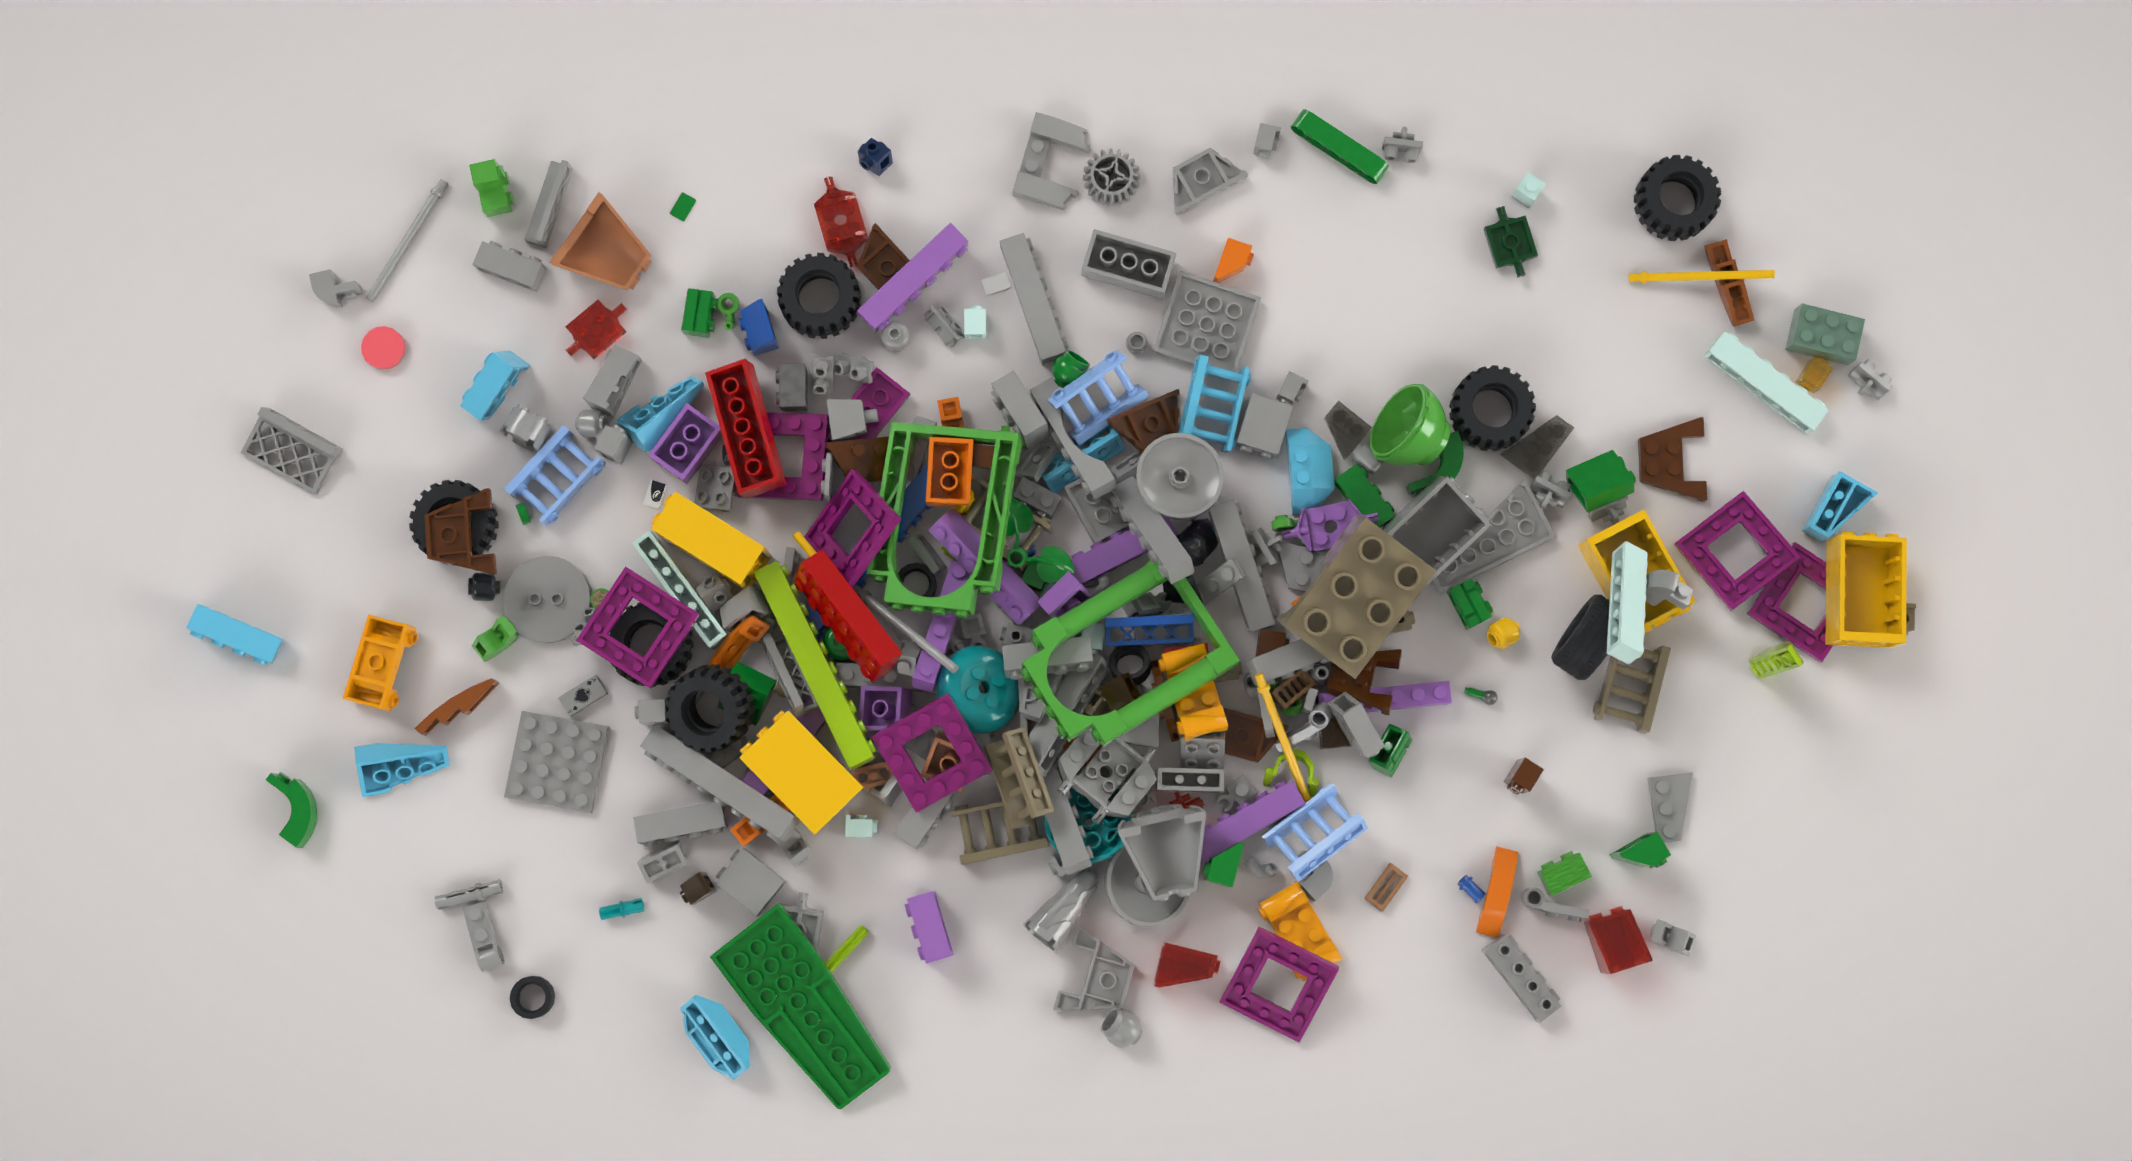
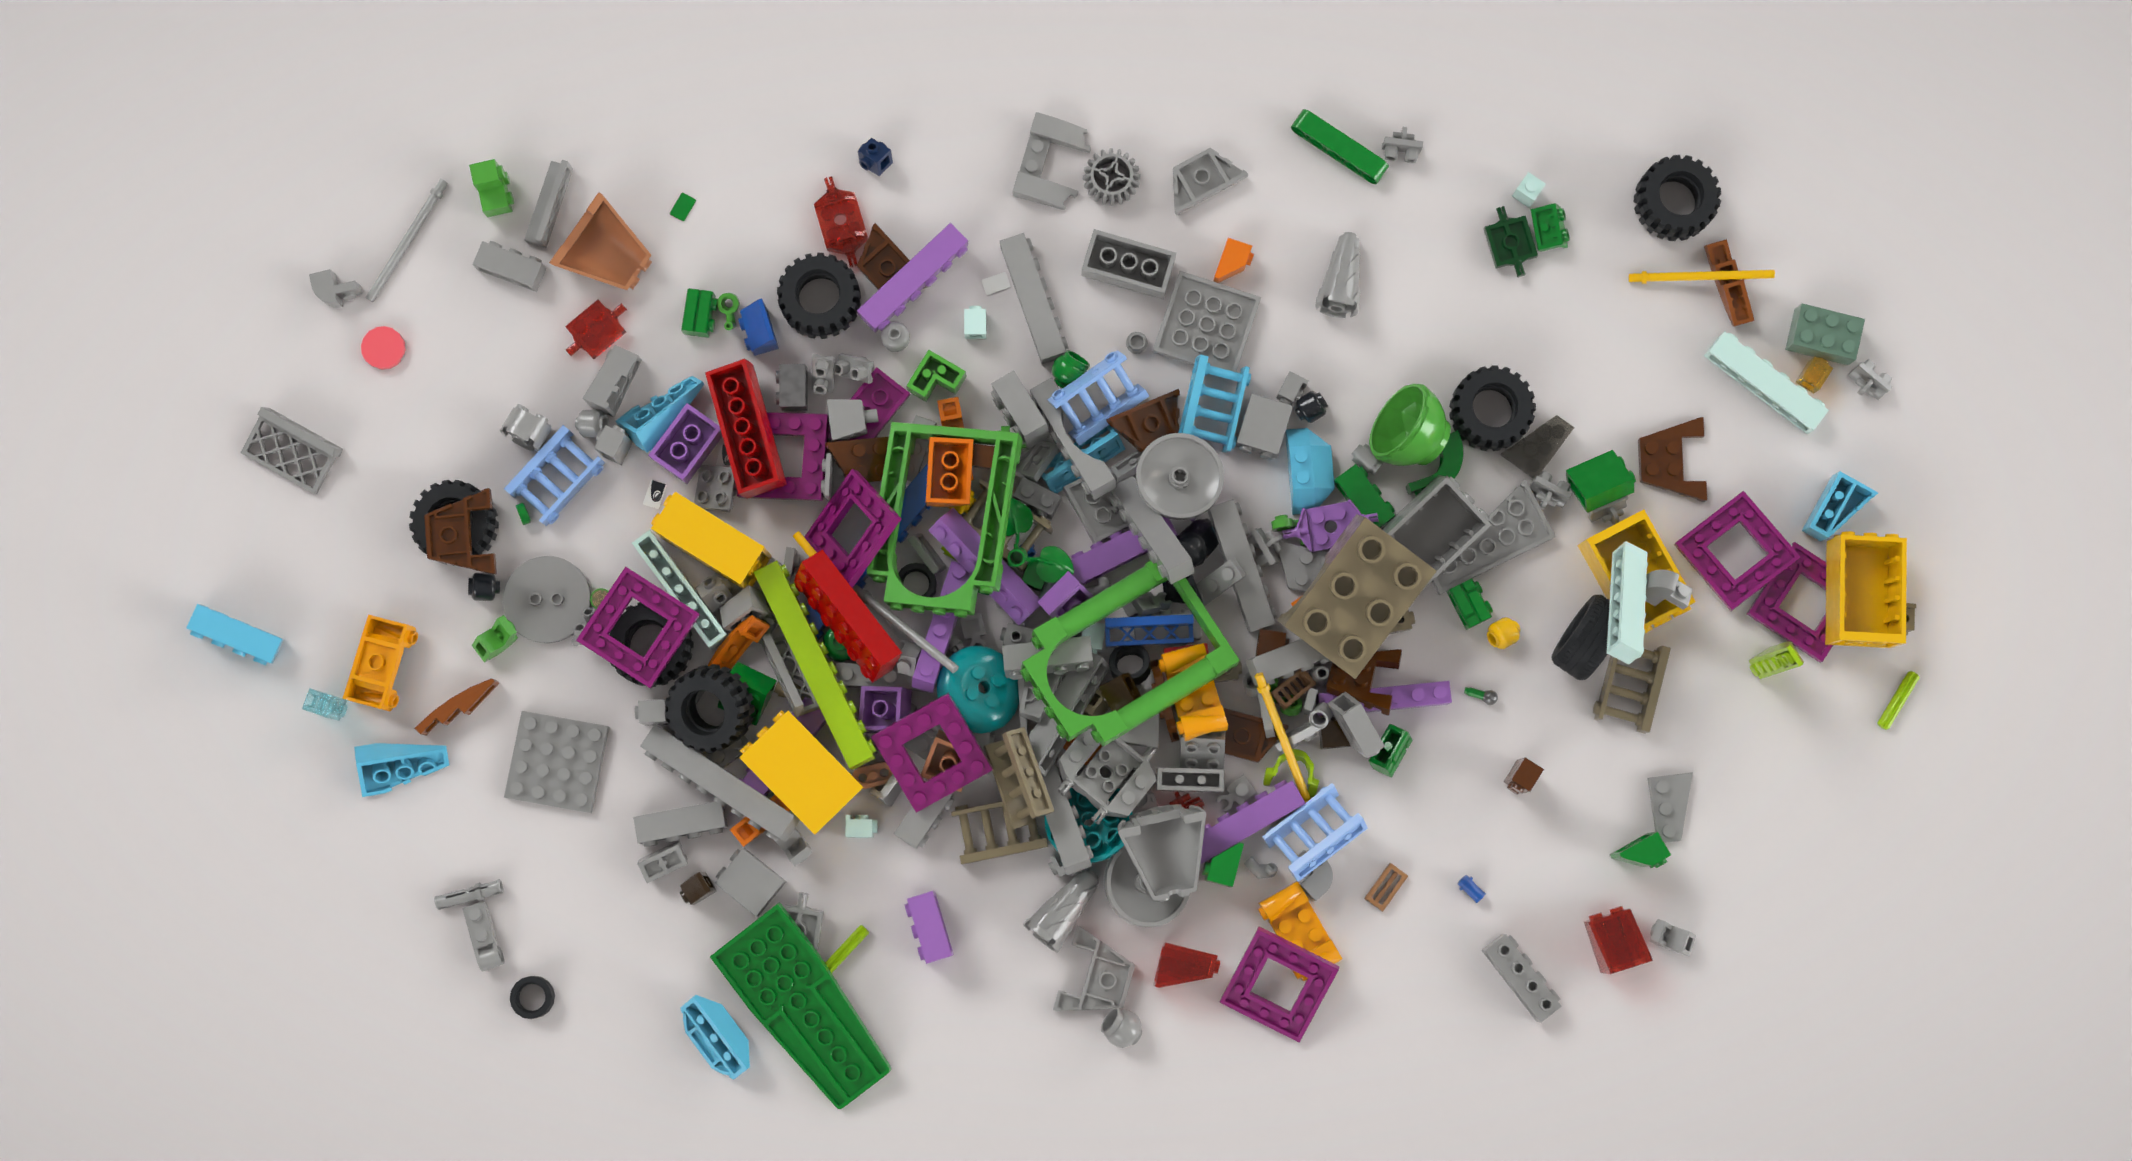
(303, 809): green arch -> none
(325, 704): none -> clear light blue brick
(492, 383): medium azure wedge -> none
(582, 695): light grey tile -> none
(622, 909): teal axle -> none
(935, 371): none -> bright green brick
(950, 330): light grey hinge -> none
(1266, 140): light grey brick -> none
(1311, 407): none -> black head
(1341, 282): none -> light grey cone
(1346, 428): clear smoke wing -> none
(1498, 892): orange slope -> none
(1549, 227): none -> green bracket
(1552, 909): light grey plate -> none
(1564, 873): bright green brick -> none
(1898, 700): none -> lime axle

